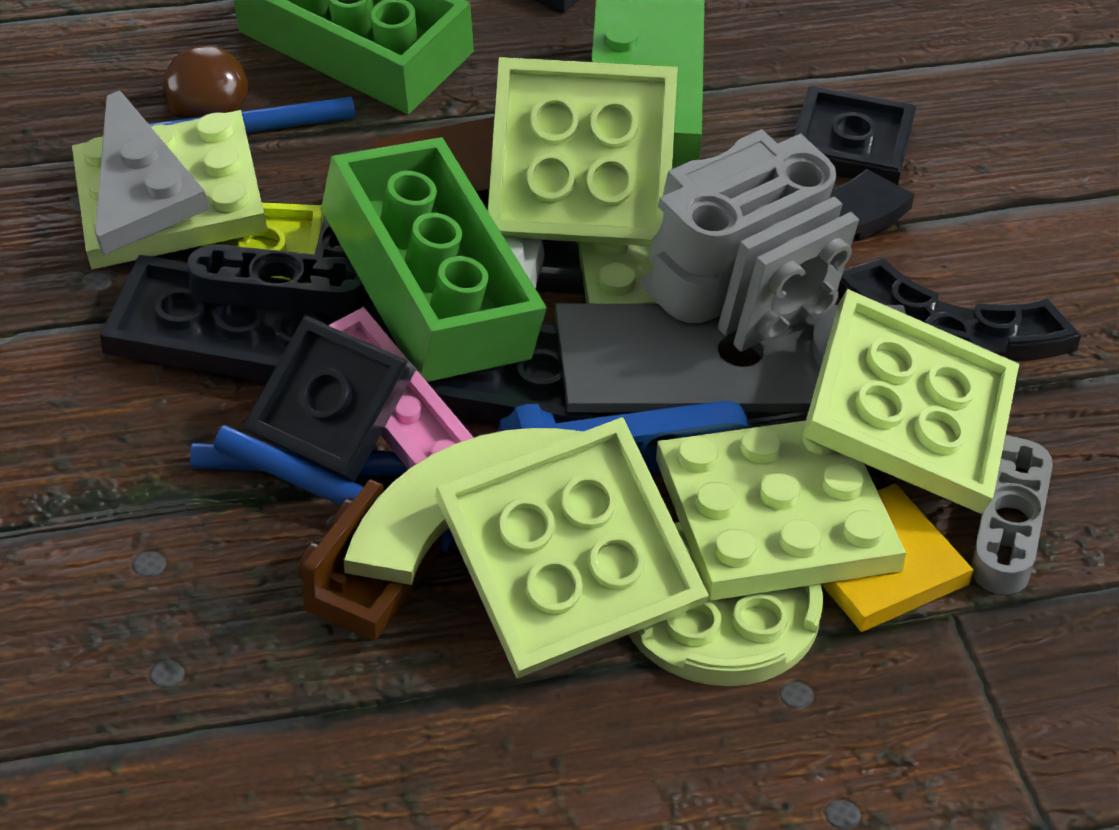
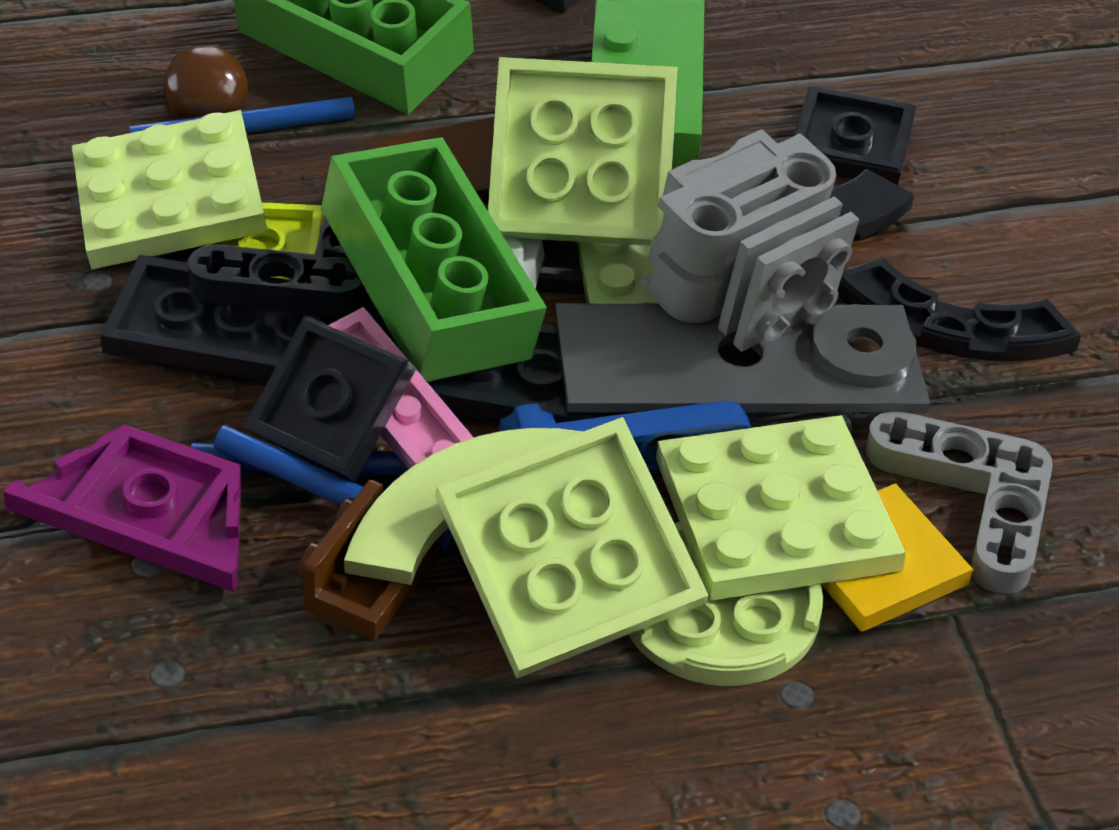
(140, 180): light grey wing -> none
(144, 501): none -> magenta wing
(913, 401): yellowish green plate -> none

